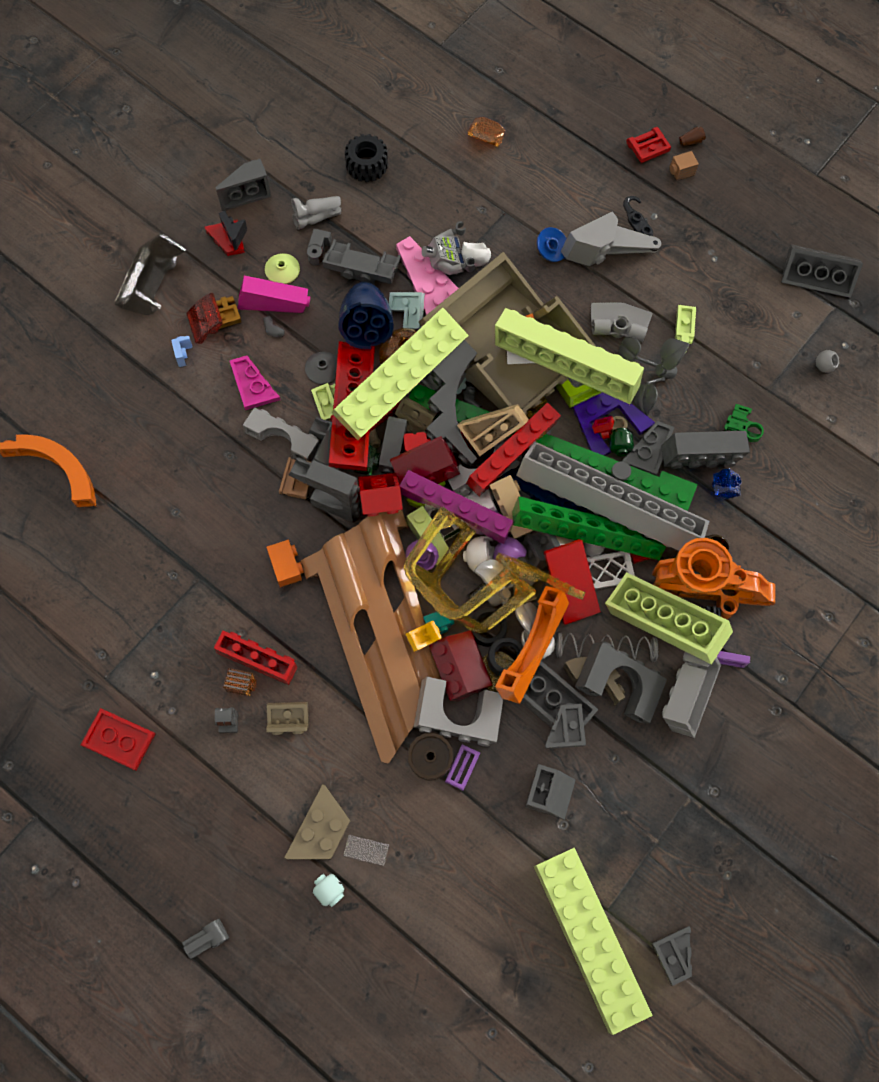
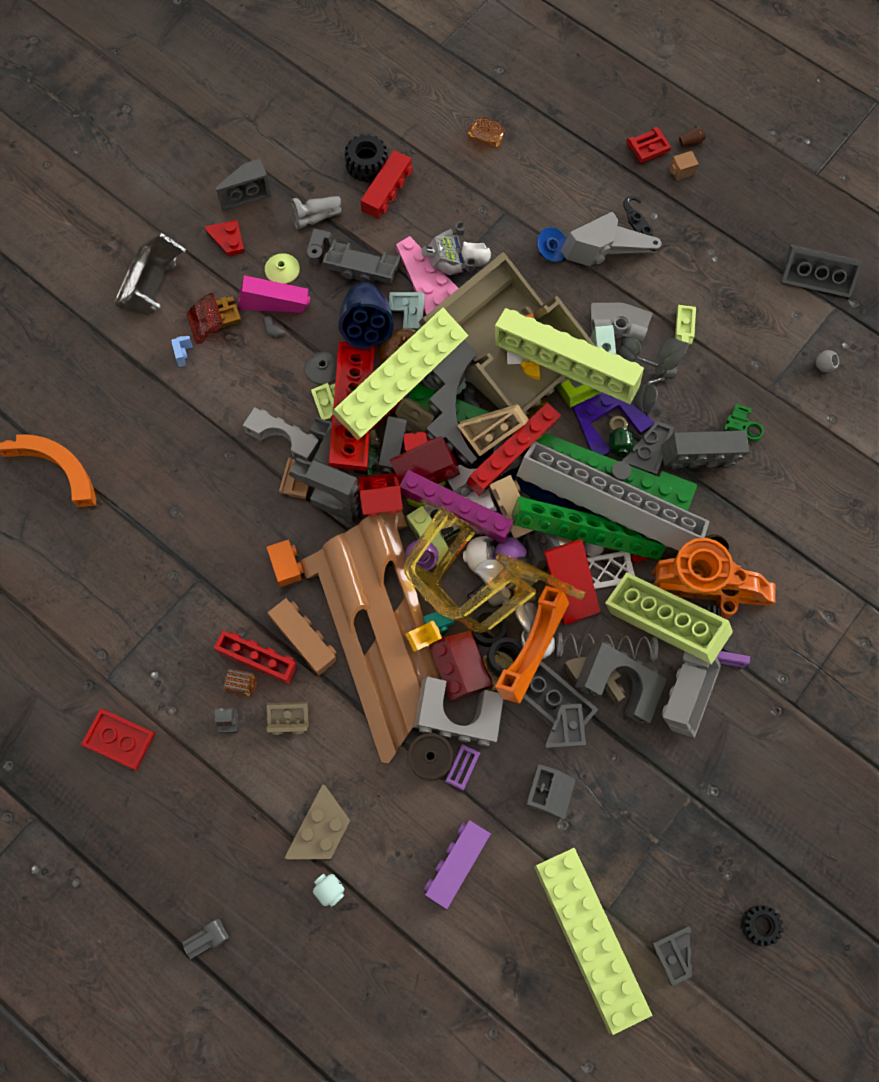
(234, 231): black slope -> none
(251, 384): dark pink wing -> none
(302, 636): none -> medium nougat brick
(366, 850): clear tile -> none
(386, 184): none -> red brick
(457, 865): none -> medium lavender brick
(531, 369): none -> yellow tile
(604, 337): none -> light aqua torso
(604, 426): red tile -> none
(727, 484): clear blue brick -> none
(749, 925): none -> black tyre

